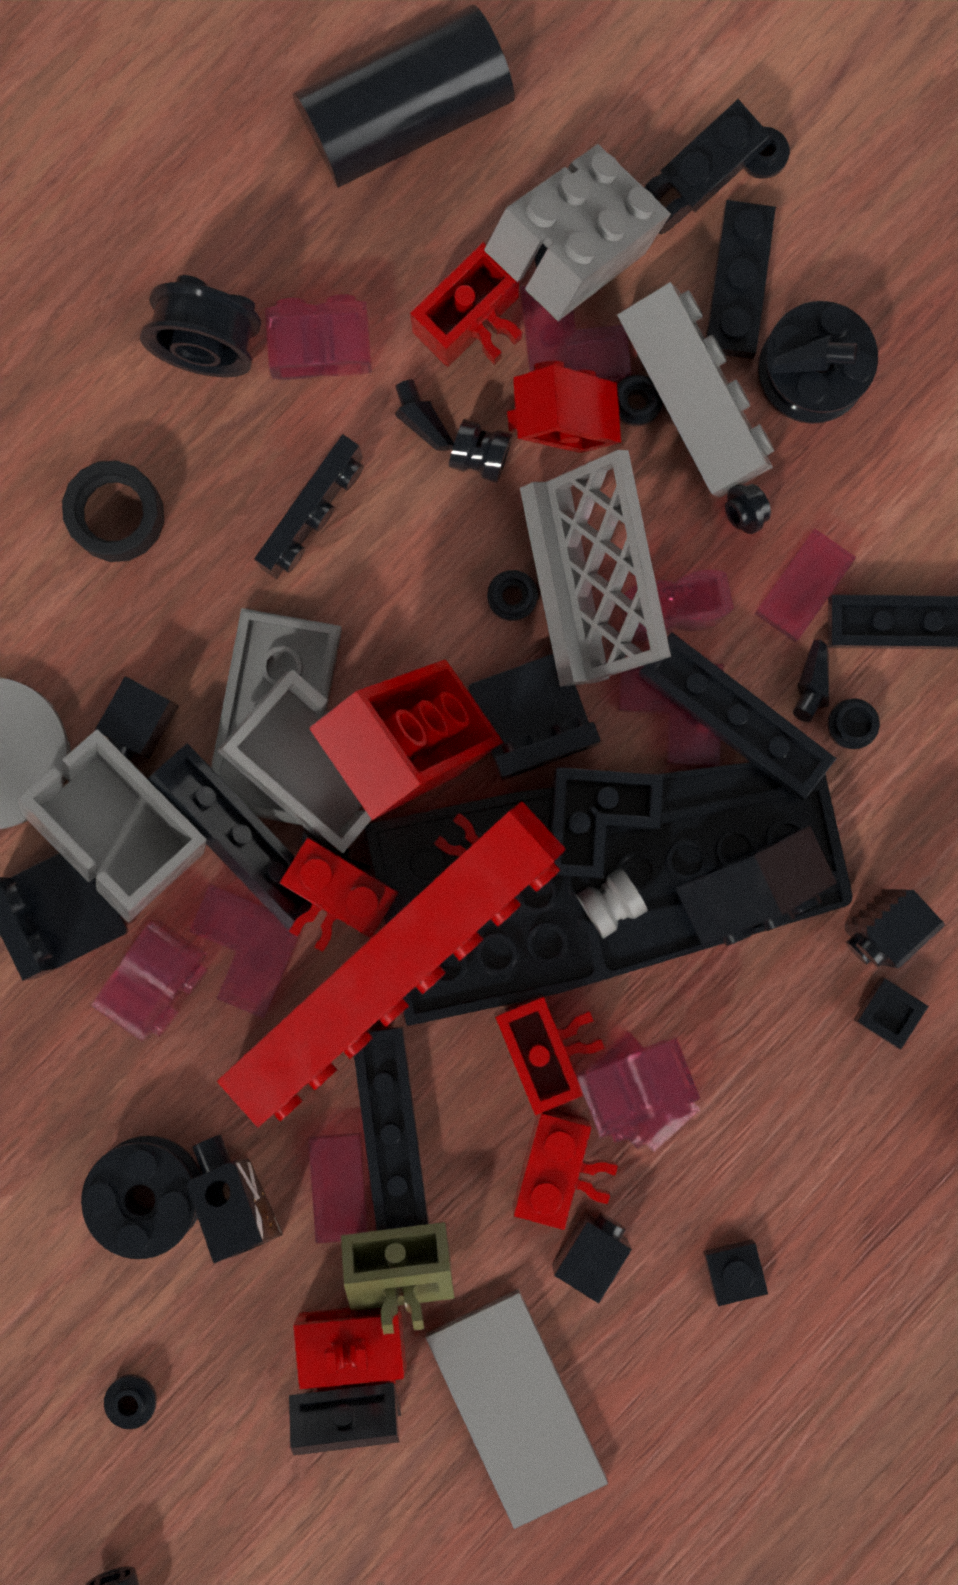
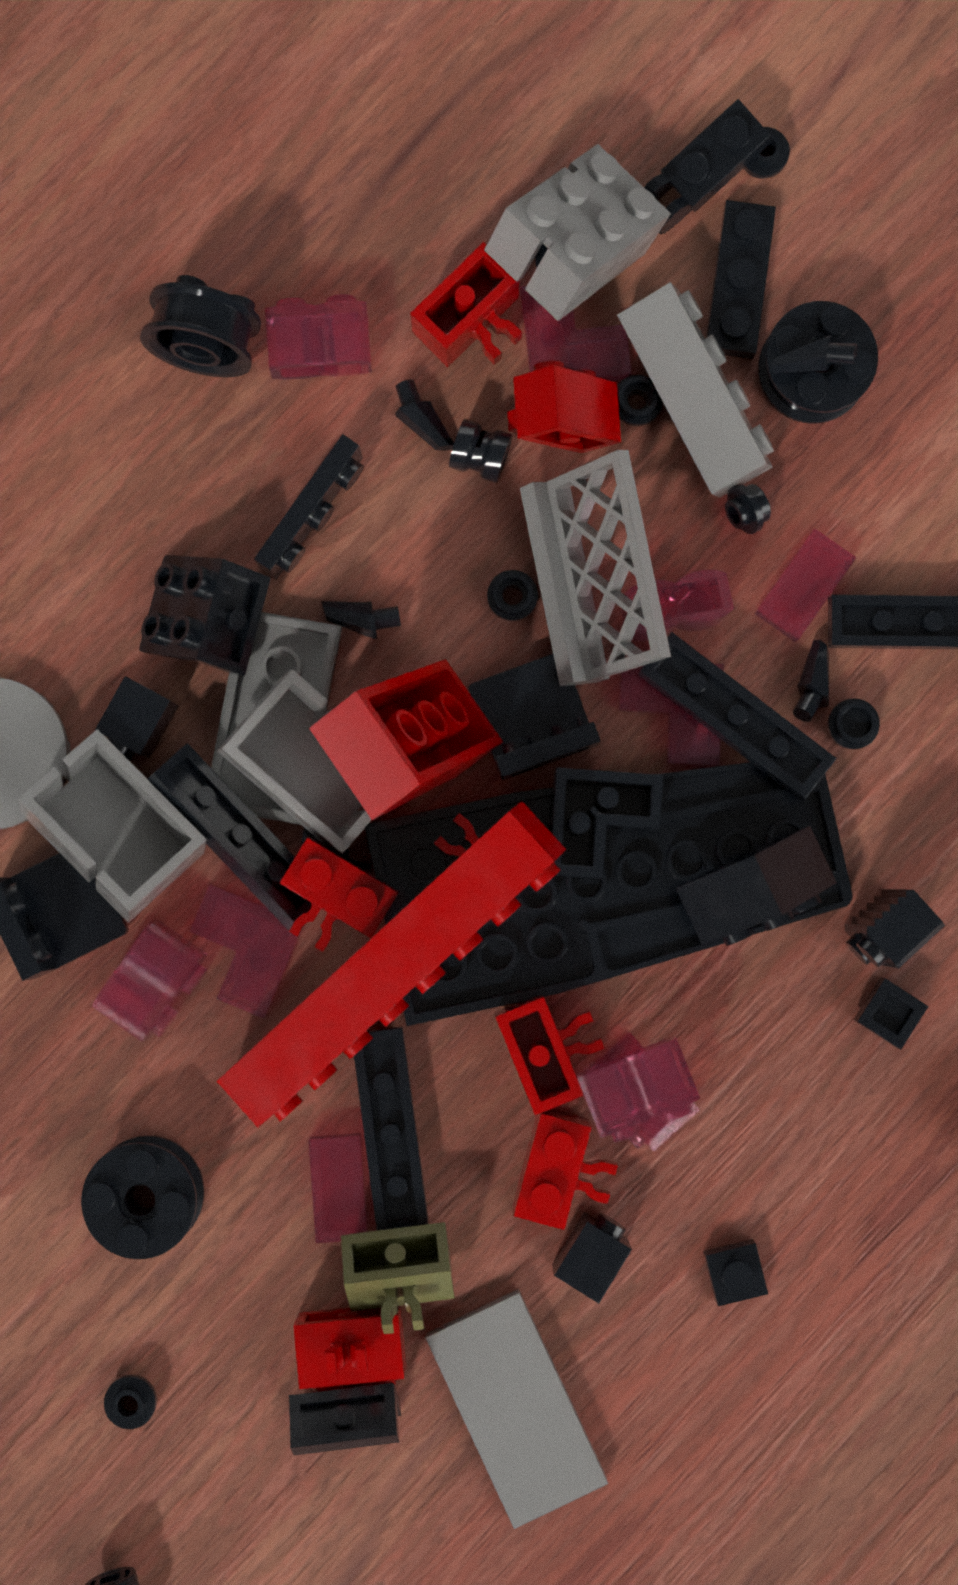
(83, 486): black tyre -> none
(204, 612): none -> black bracket
(235, 1223): black torso -> none
(361, 616): none -> black bar
(406, 95): black brick -> none
(612, 902): light grey wheel -> none

